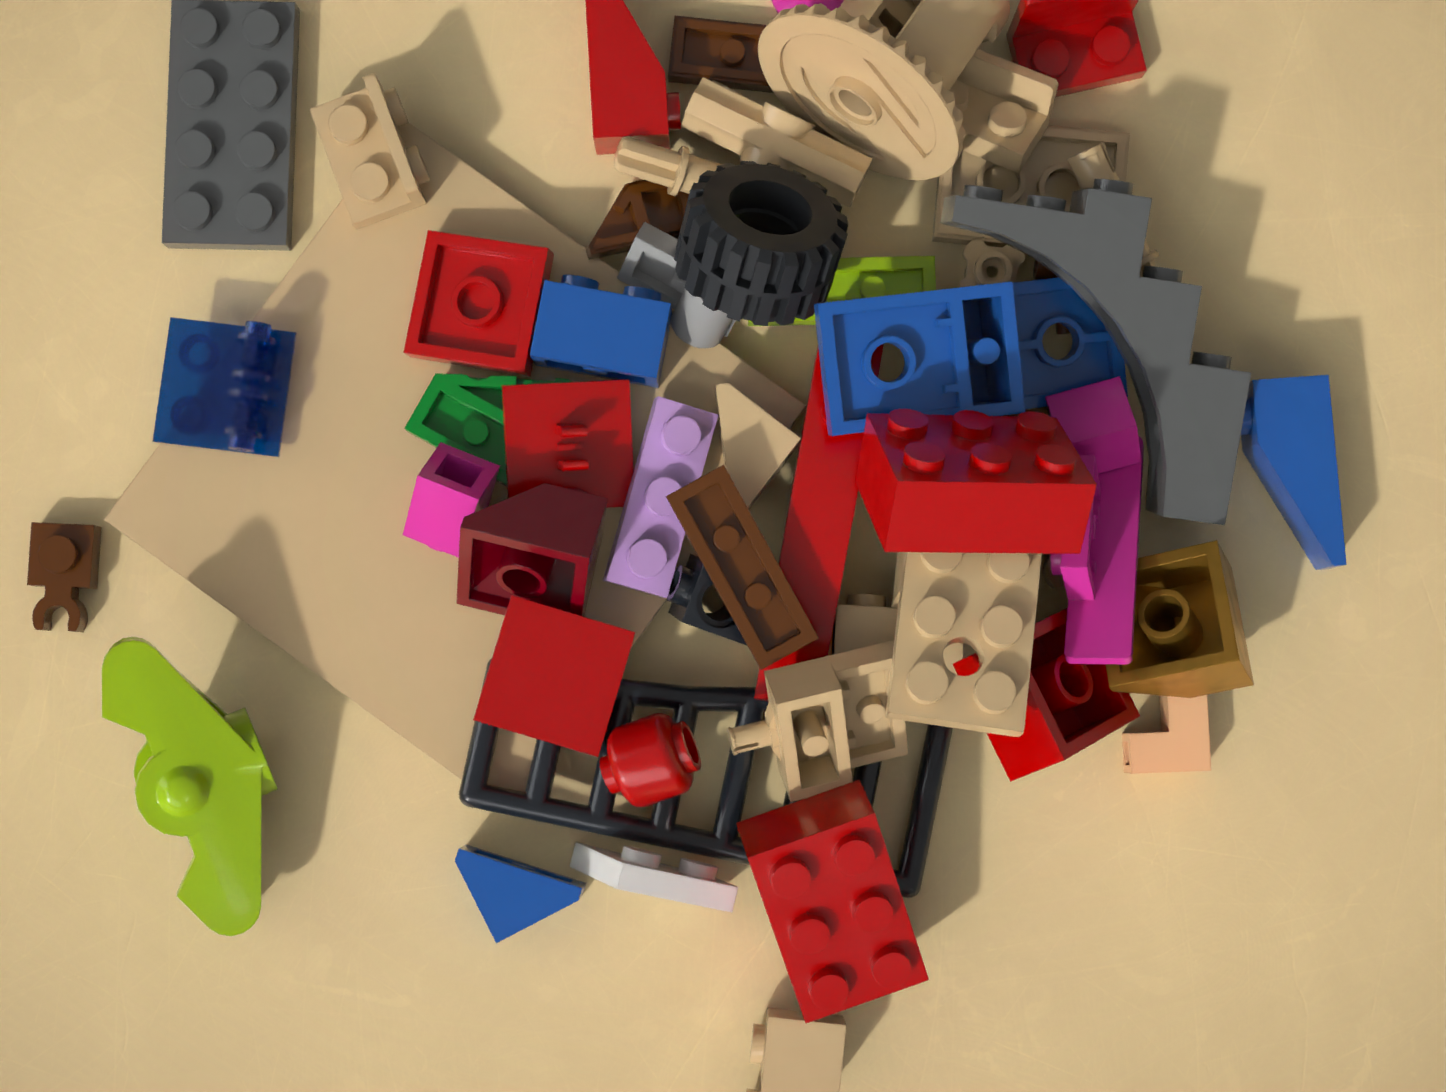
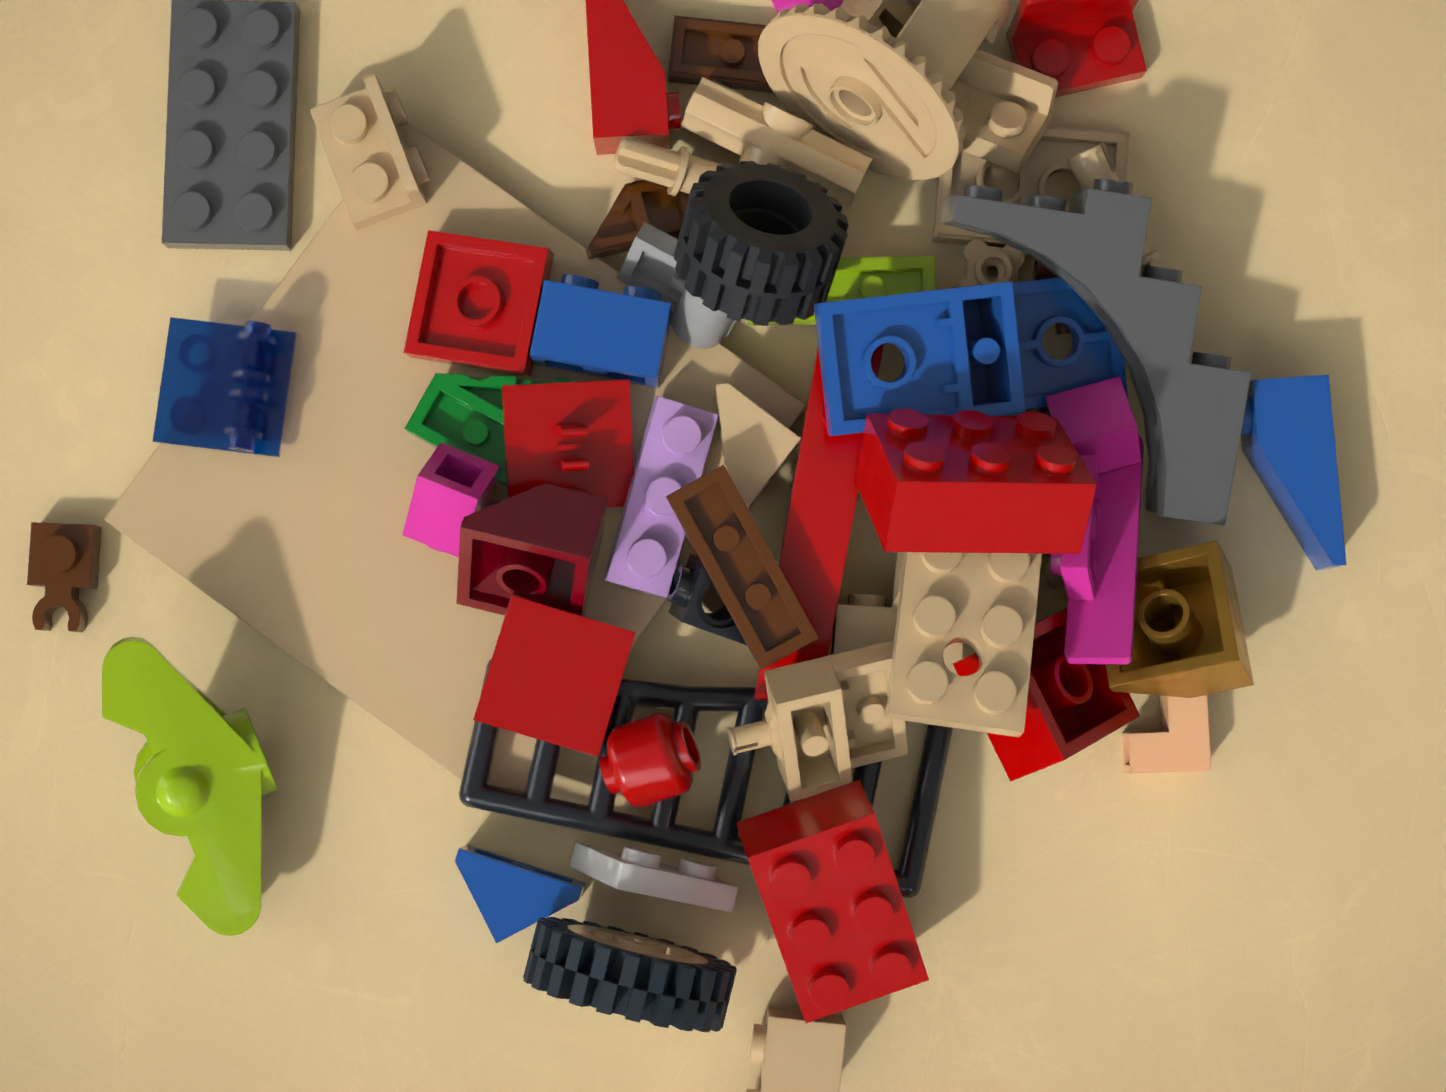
(629, 974): none -> black wheel

